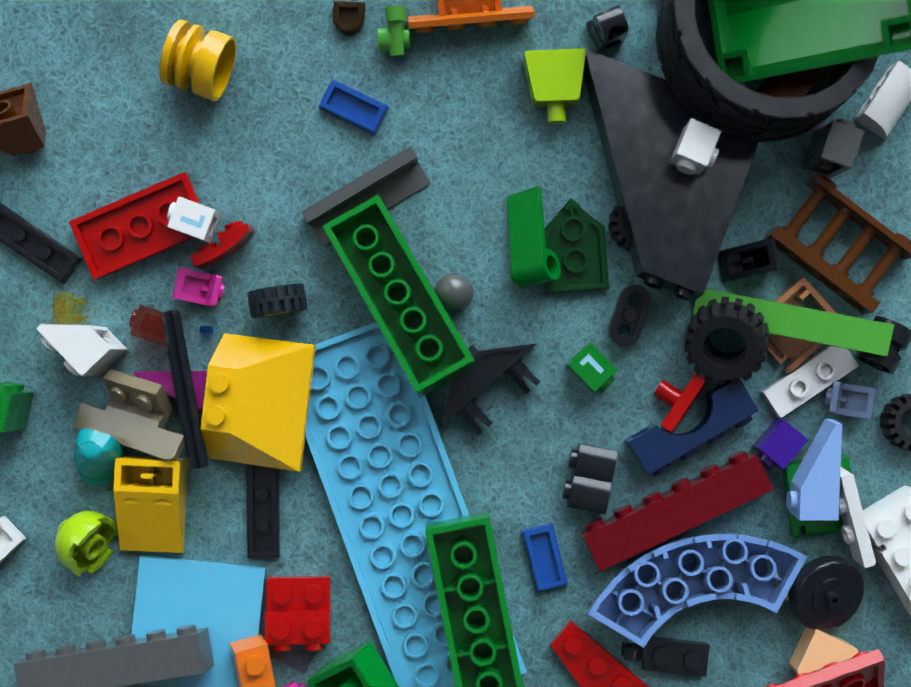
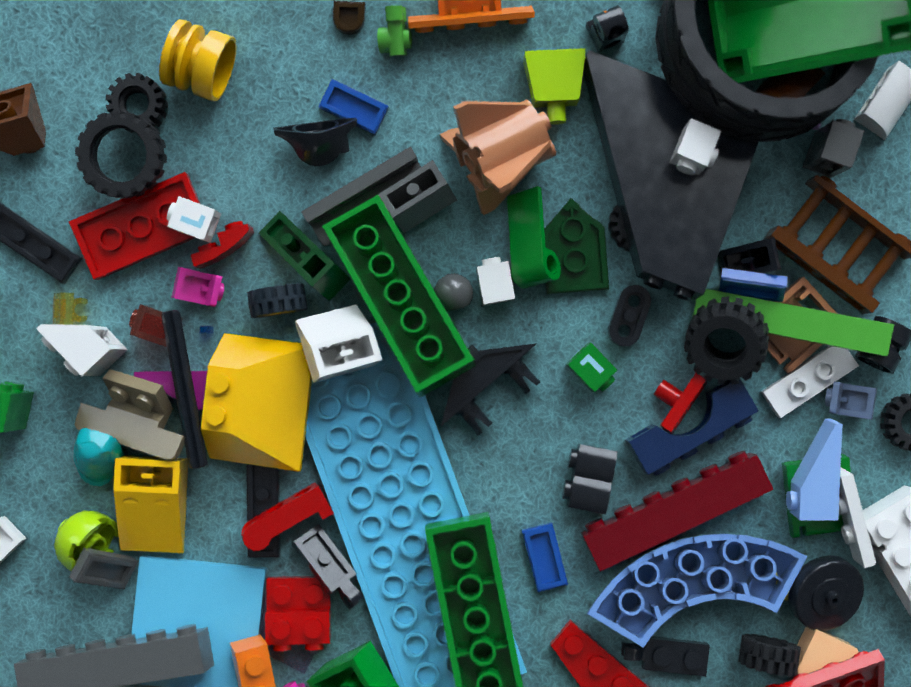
(89, 146): none -> black tyre
(103, 568): none -> dark grey tile
(138, 84): none -> black tyre
(282, 516): none -> red leg
(304, 256): none -> dark green slope
(318, 141): none -> black hat
(328, 565): none -> plate
(338, 342): none -> white slope
(417, 197): none -> dark grey brick
(495, 281): none -> white brick
(498, 146): none -> nougat brick
(753, 284): none -> blue tile
(769, 655): none -> black tyre
(779, 444): dark purple brick -> none

